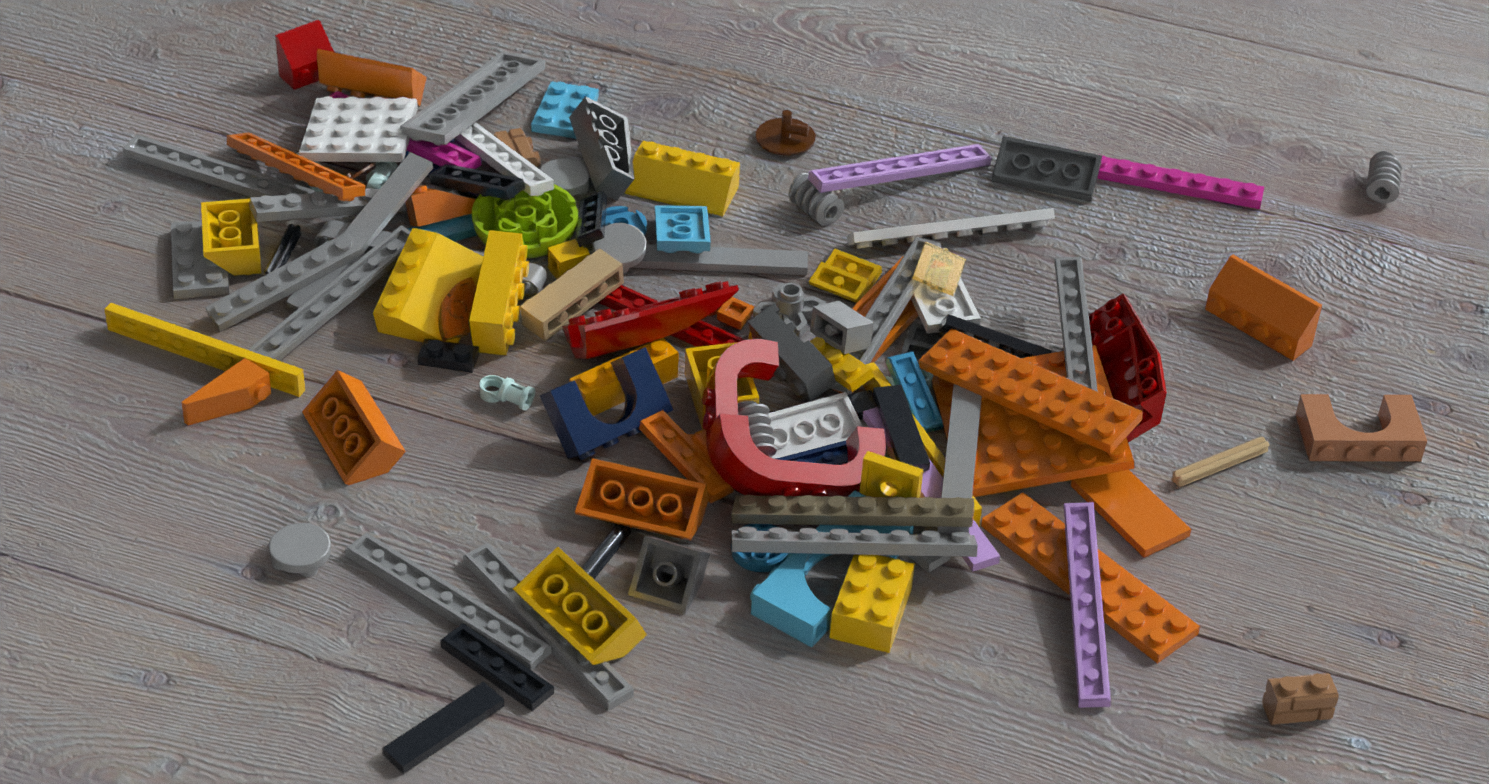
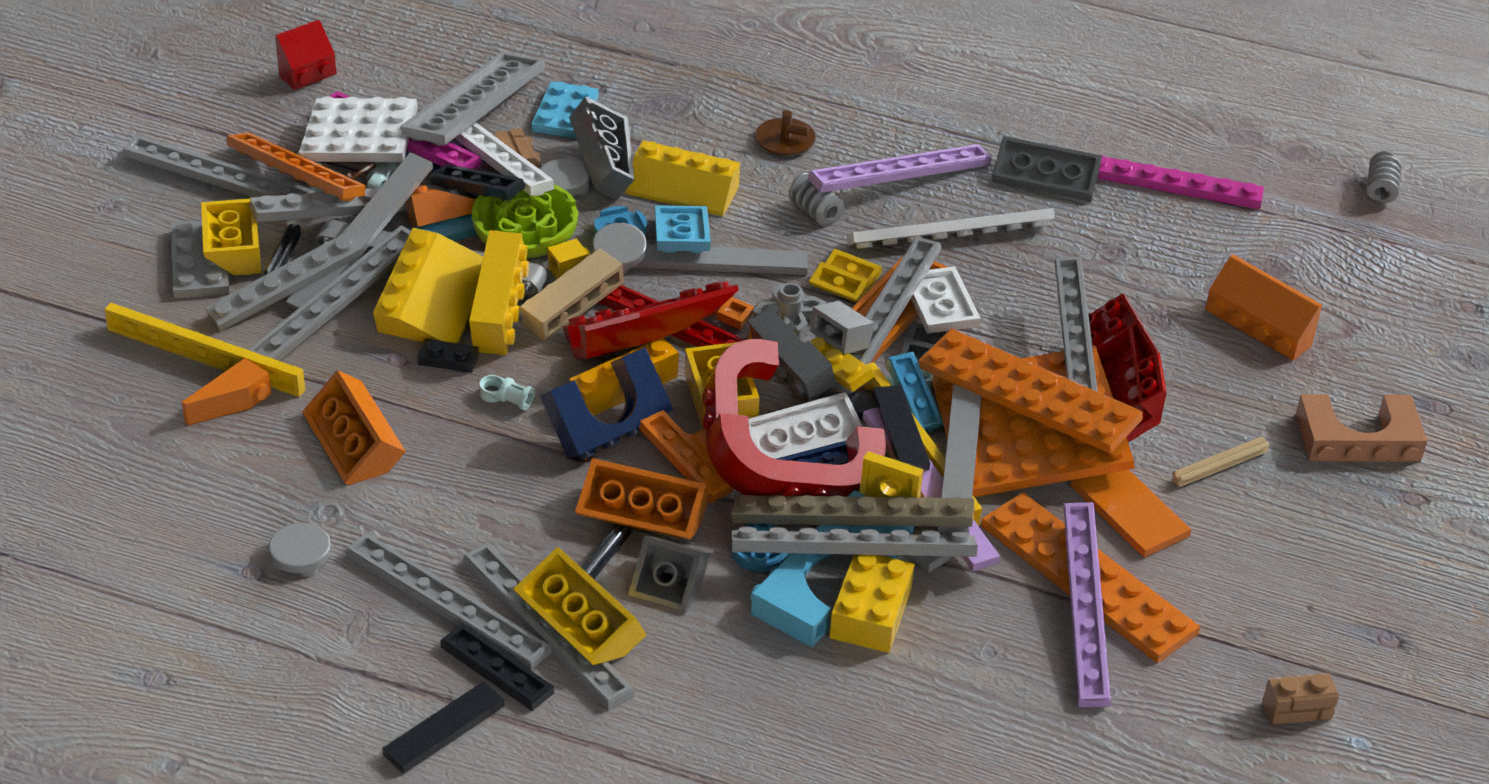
(368, 77): orange slope -> none
(455, 310): clear orange tile -> none
(591, 219): black tile -> none
(759, 426): light grey piece -> none
(939, 268): clear yellow piece -> none
(994, 338): black plate -> none

